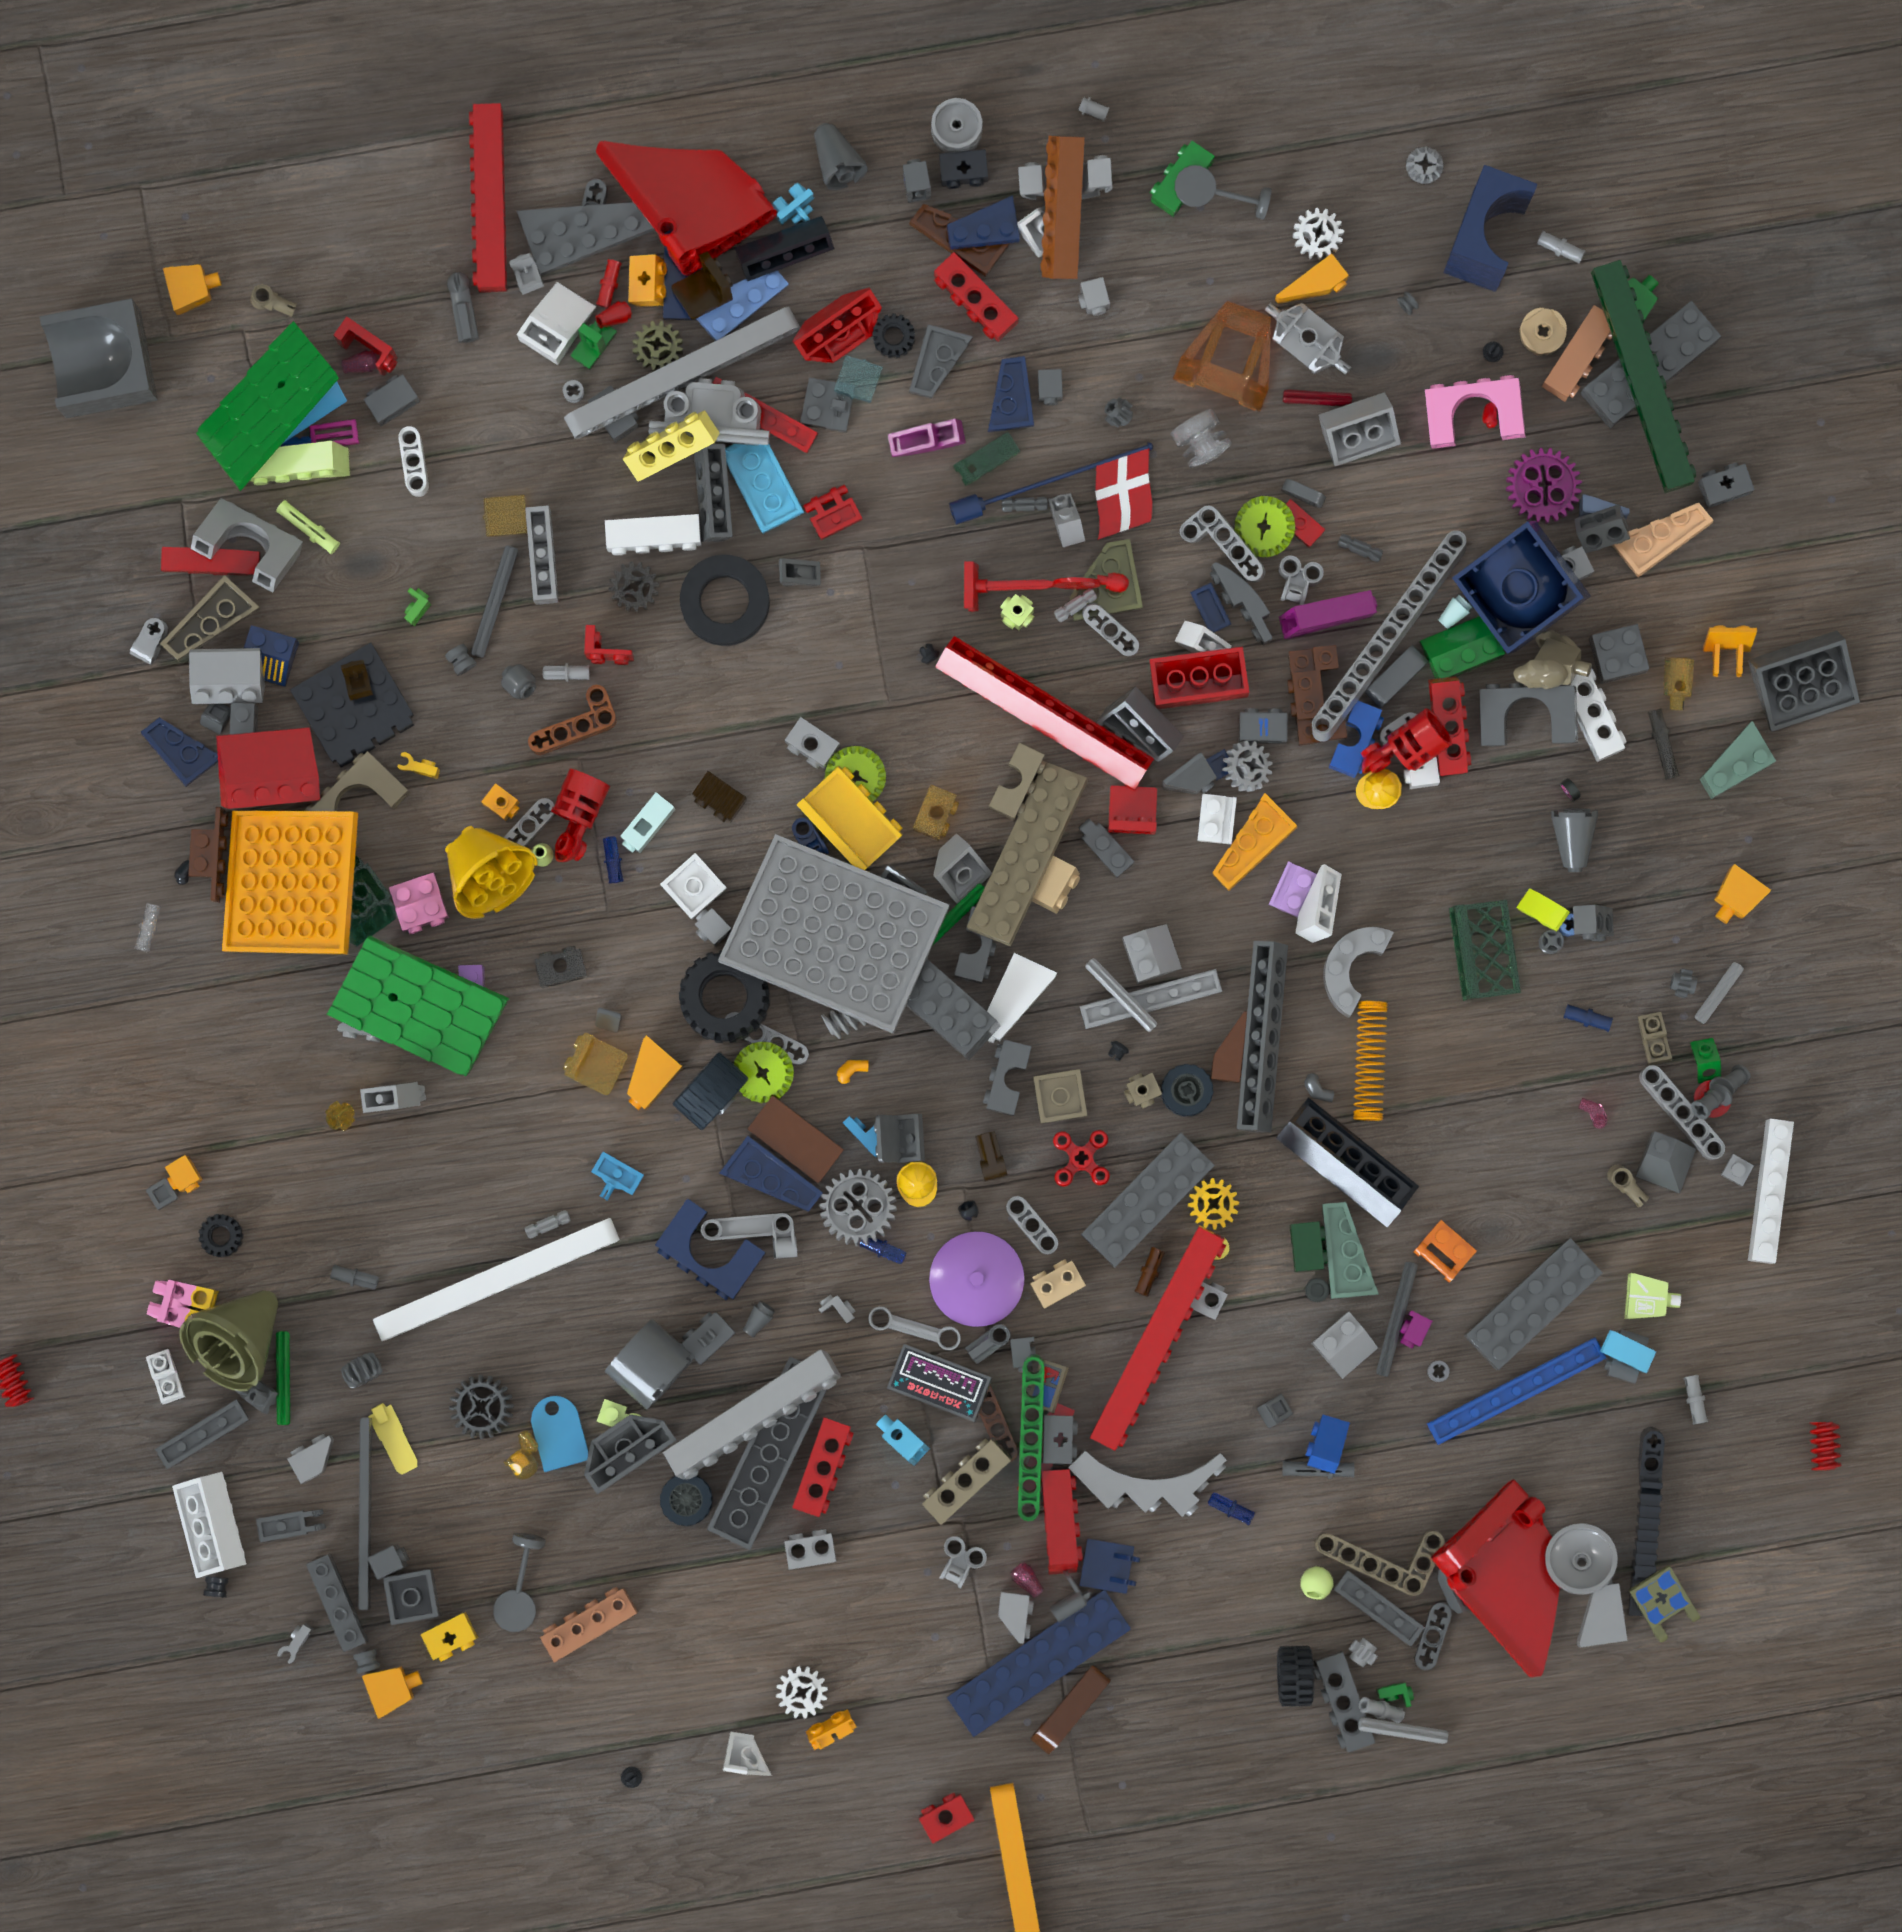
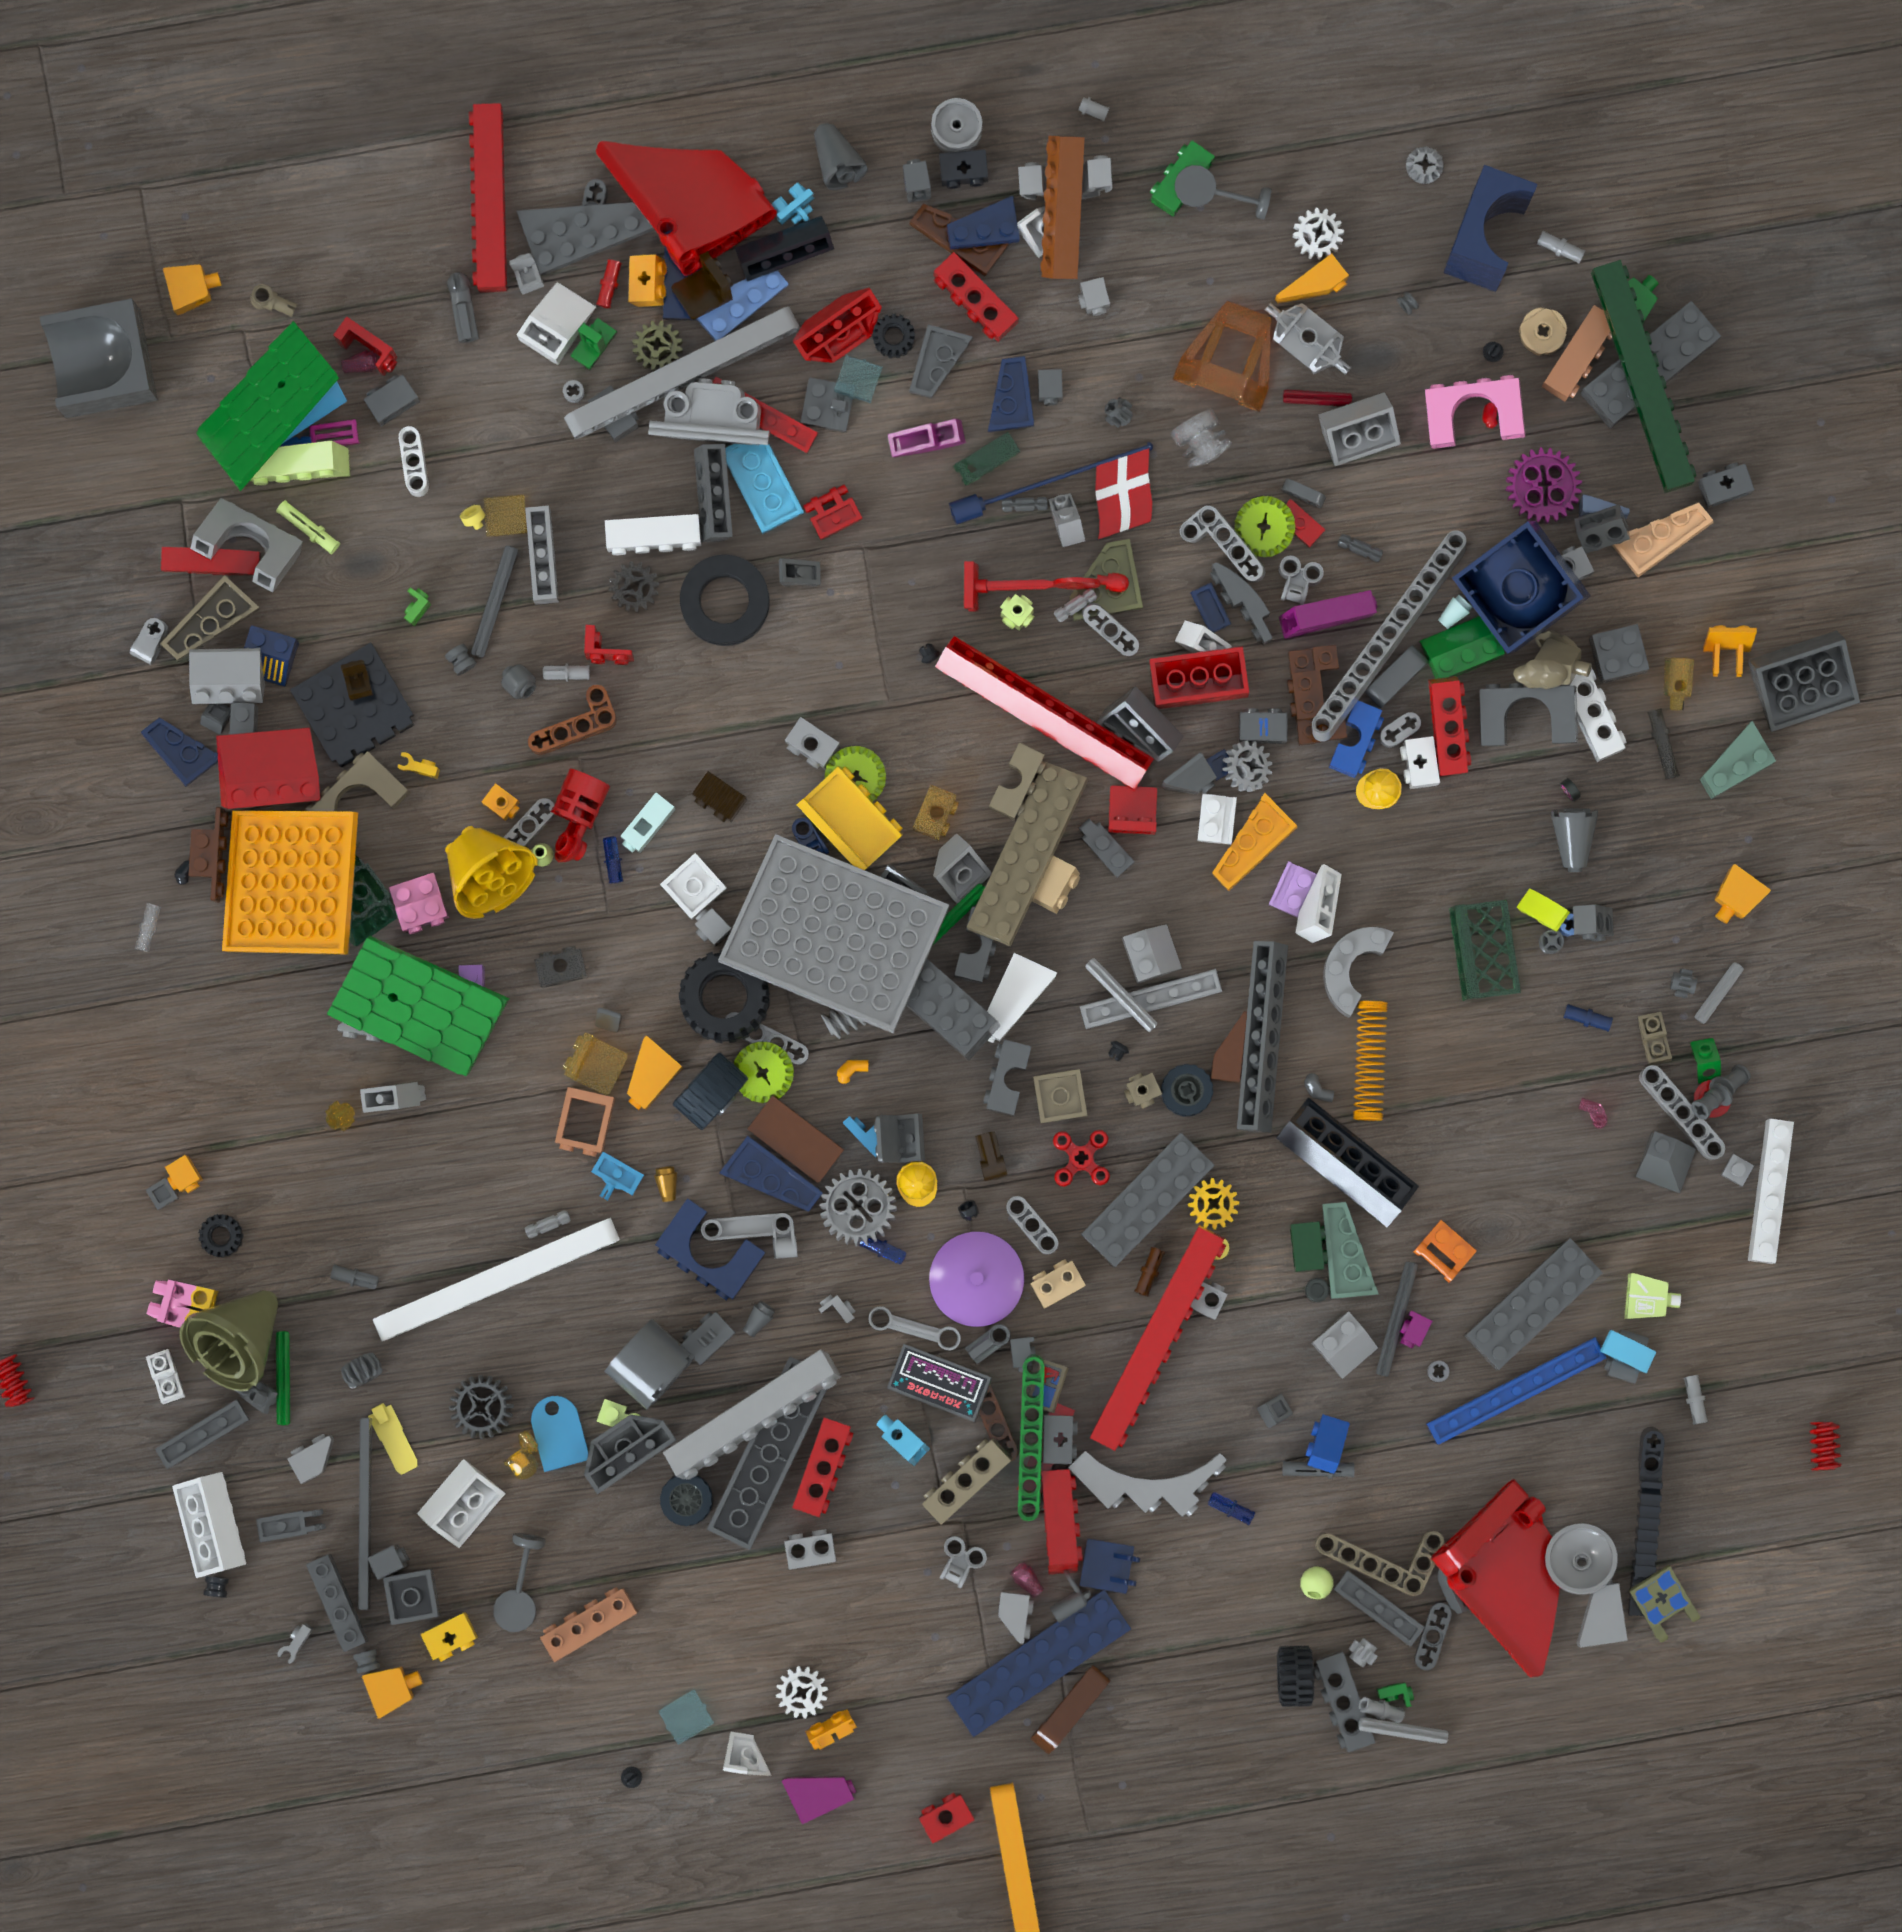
(461, 1503): none -> white slope
(473, 516): none -> light yellow tile
(588, 1149): none -> nougat window
(615, 314): red cone -> none
(644, 465): light yellow brick -> none
(666, 1181): none -> pearl gold cone
(686, 1717): none -> clear light blue piece
(818, 1794): none -> magenta slope
(1412, 743): red cylinder -> none
(1627, 1185): dark tan pin -> none

